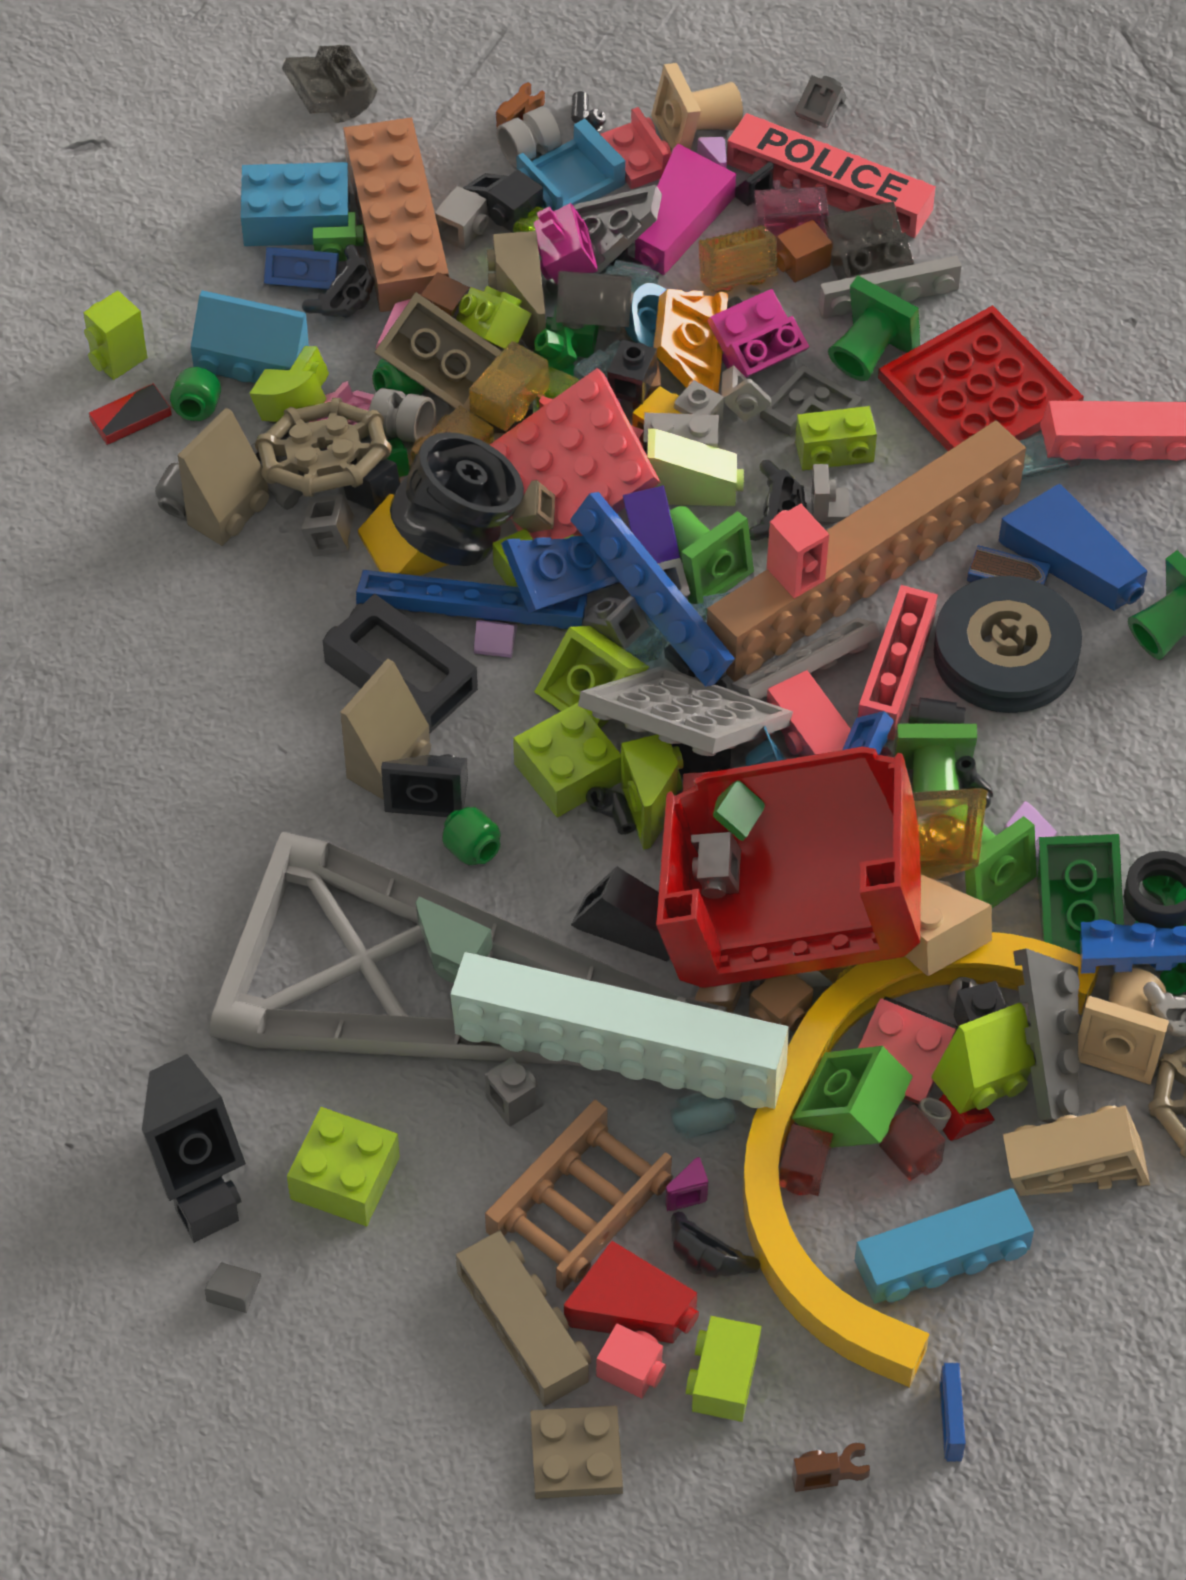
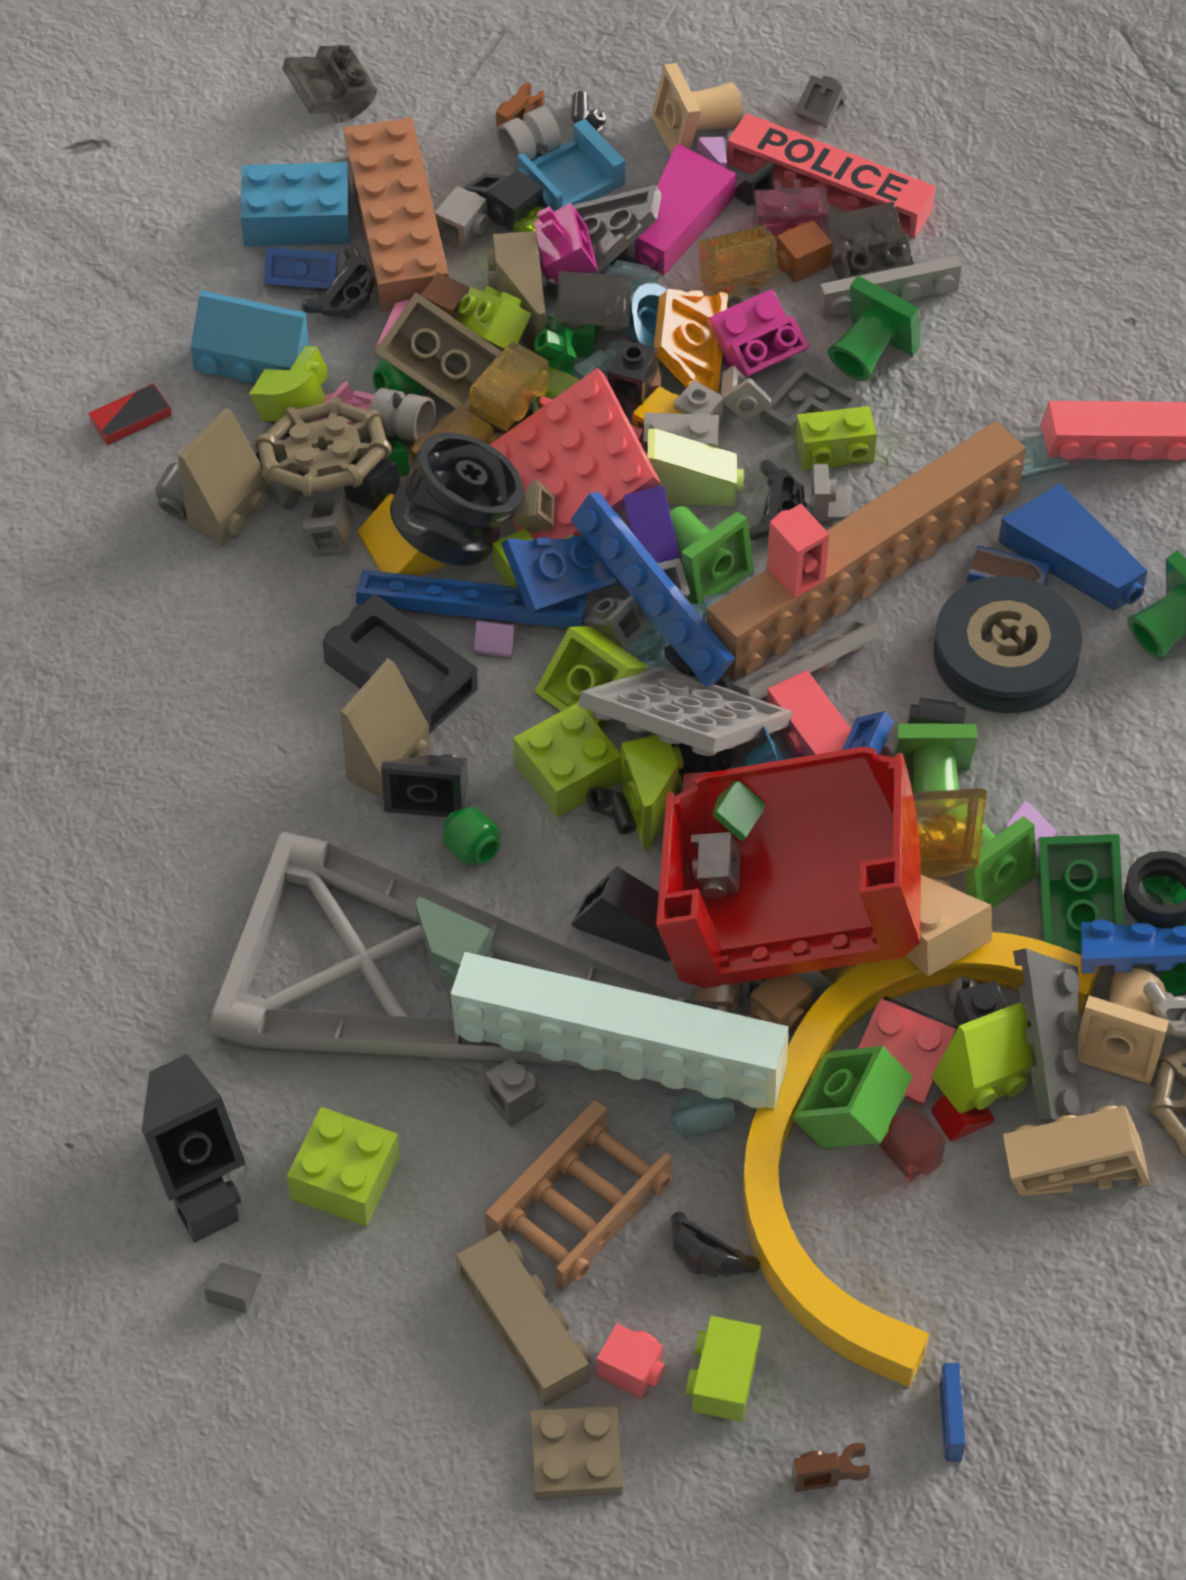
(115, 335): lime brick -> none
(195, 394): green head -> none
(337, 238): bright green bracket -> none
(631, 1294): red slope -> none
(641, 148): coral bracket -> none
(688, 1187): magenta slope -> none
(805, 1160): clear red brick -> none
(899, 655): coral brick -> none
(935, 1112): light grey hinge -> none
(944, 1246): dark azure brick -> none
(970, 779): black arm -> none
(977, 377): red plate -> none

